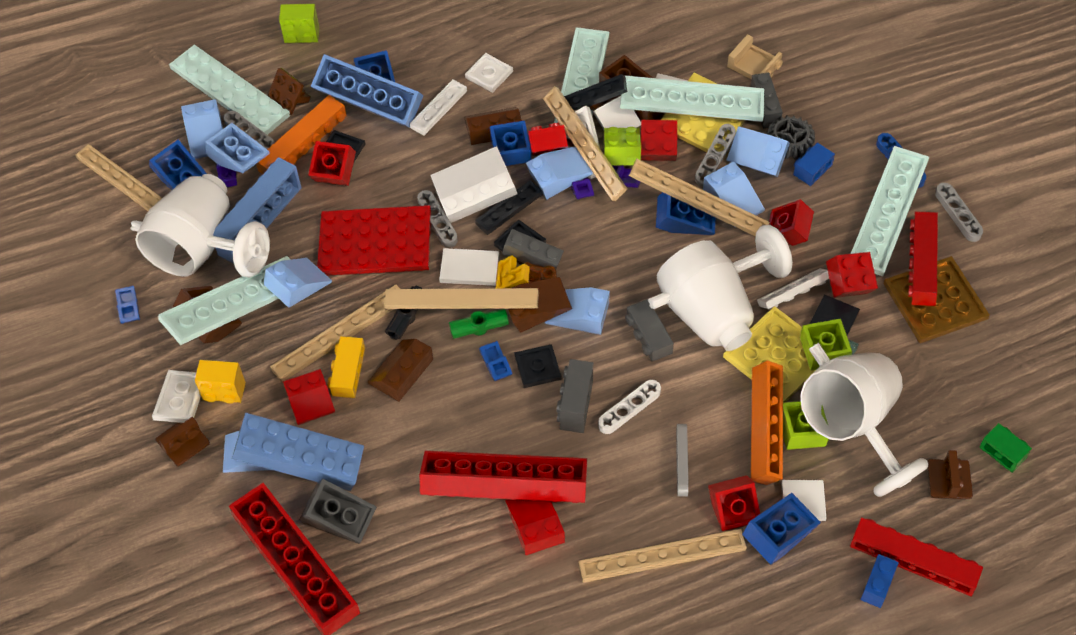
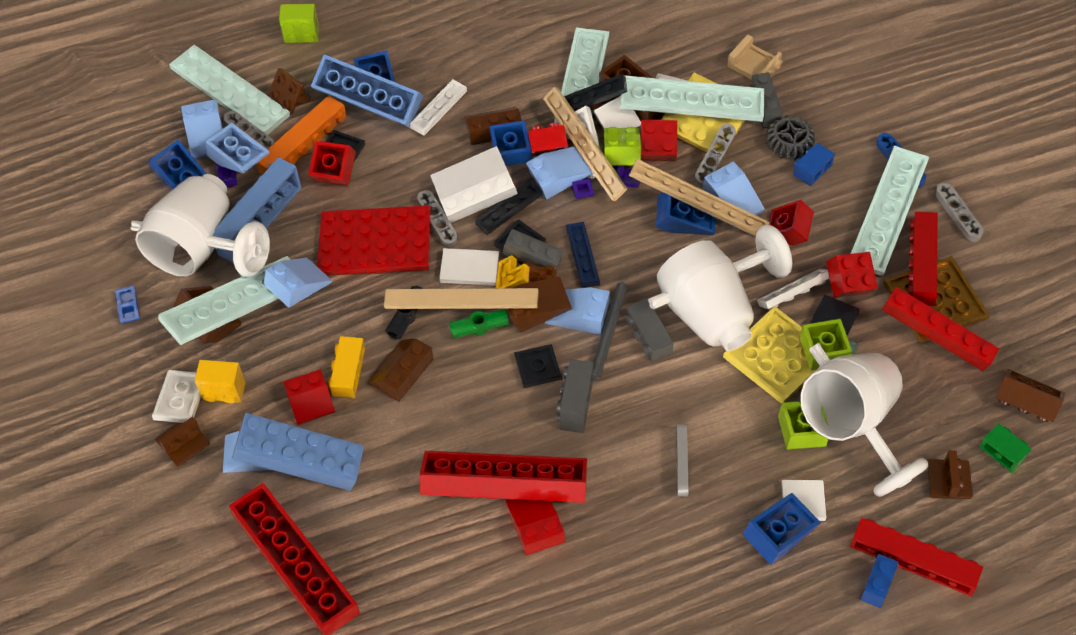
(118, 177): tan tile -> none
(327, 340): tan tile -> none
(338, 512): dark grey slope -> none
(489, 72): white tile -> none
(495, 361): blue slope -> none
(582, 255): none -> dark blue tile
(608, 330): none -> dark grey axle
(631, 408): white beam -> none
(662, 555): tan tile -> none
(734, 502): red slope -> none
(758, 151): light blue slope -> none
(767, 423): orange brick -> none
(940, 329): none -> red brick
(1030, 396): none -> reddish brown slope

